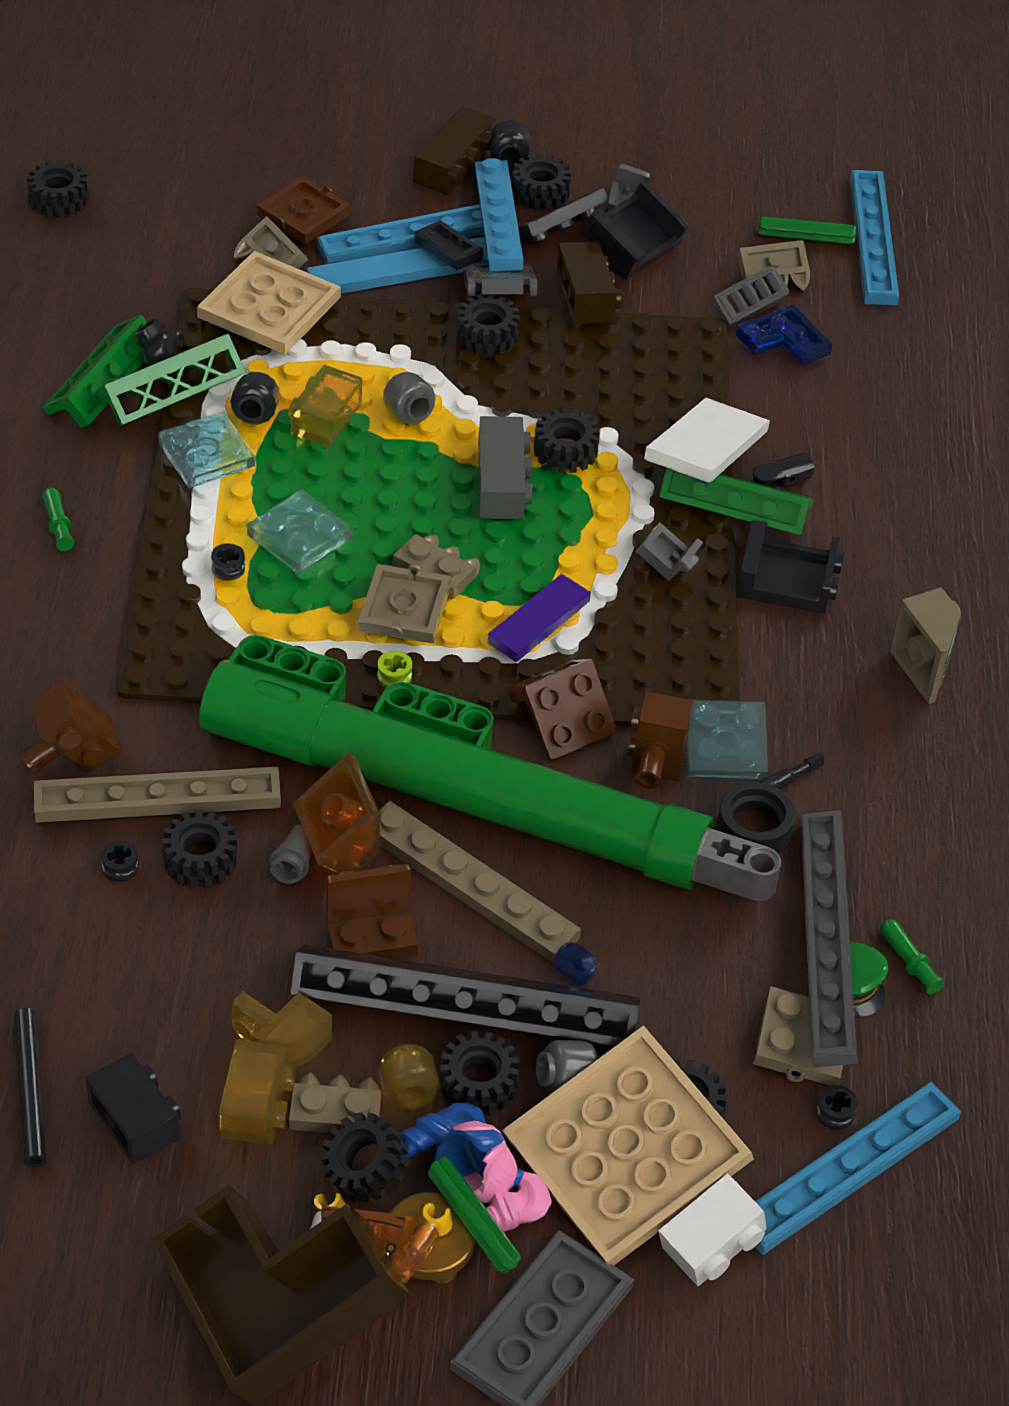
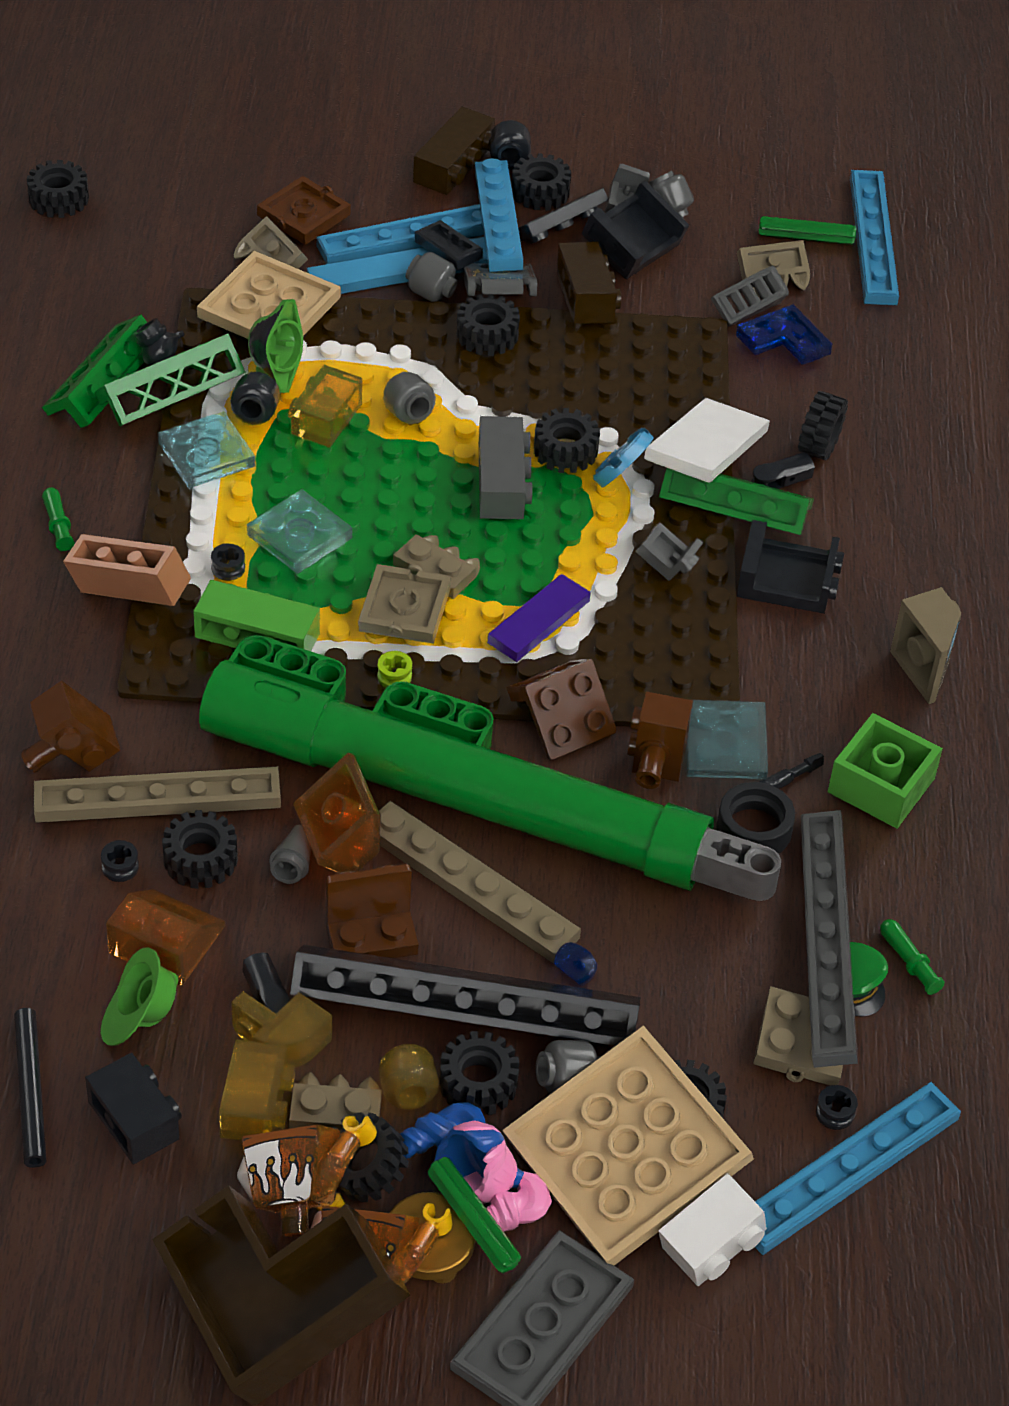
(127, 569): none -> nougat brick
(141, 998): none -> bright green piece
(165, 925): none -> clear orange slope
(232, 613): none -> bright green brick
(265, 982): none -> black bar
(278, 344): none -> bright green hat
(299, 1168): none -> torso
(431, 277): none -> dark grey head
(622, 457): none -> dark azure tile
(674, 191): none -> dark grey head
(822, 425): none -> black tyre
(884, 770): none -> bright green brick

